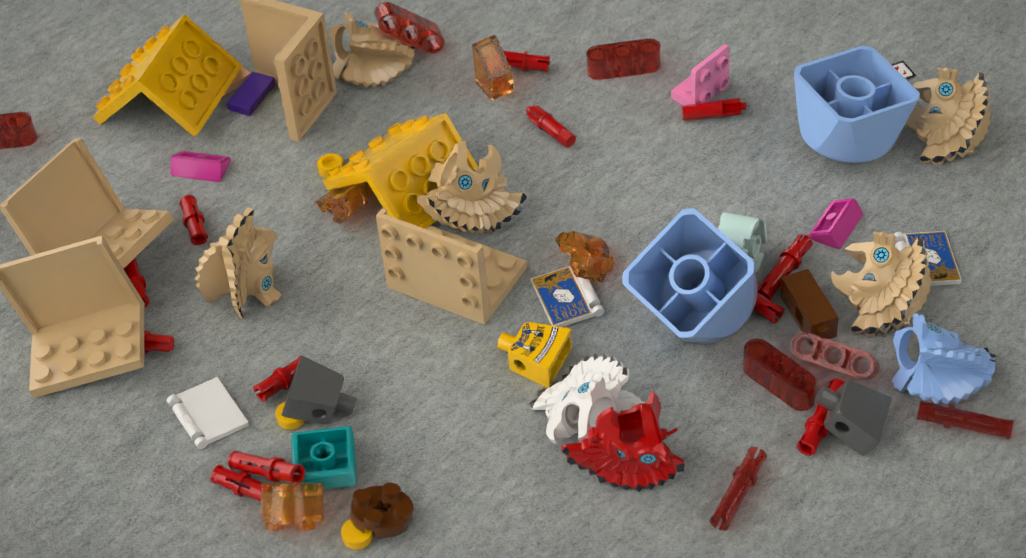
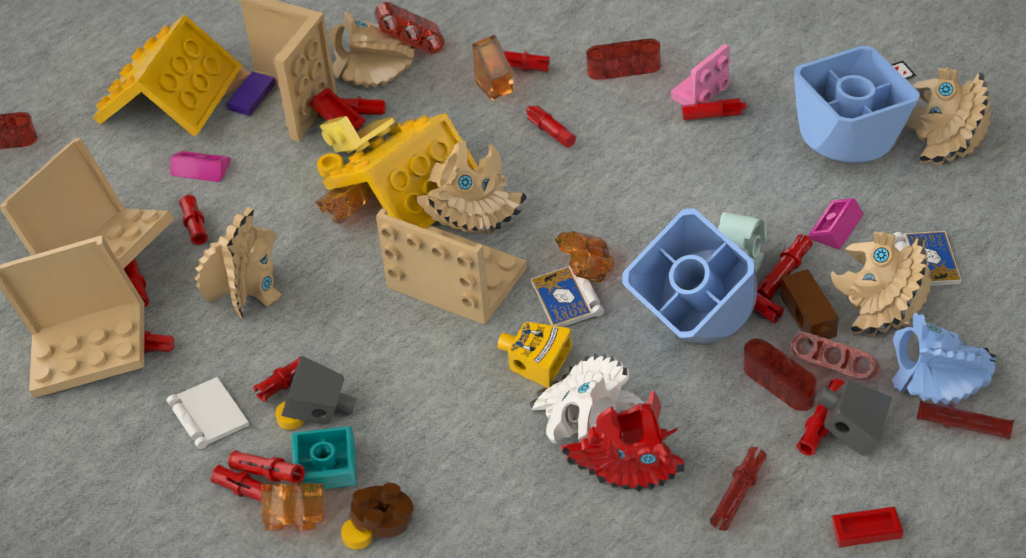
(333, 107): none -> red tile
(343, 136): none -> light yellow bracket
(366, 106): none -> red axle
(867, 526): none -> red tile

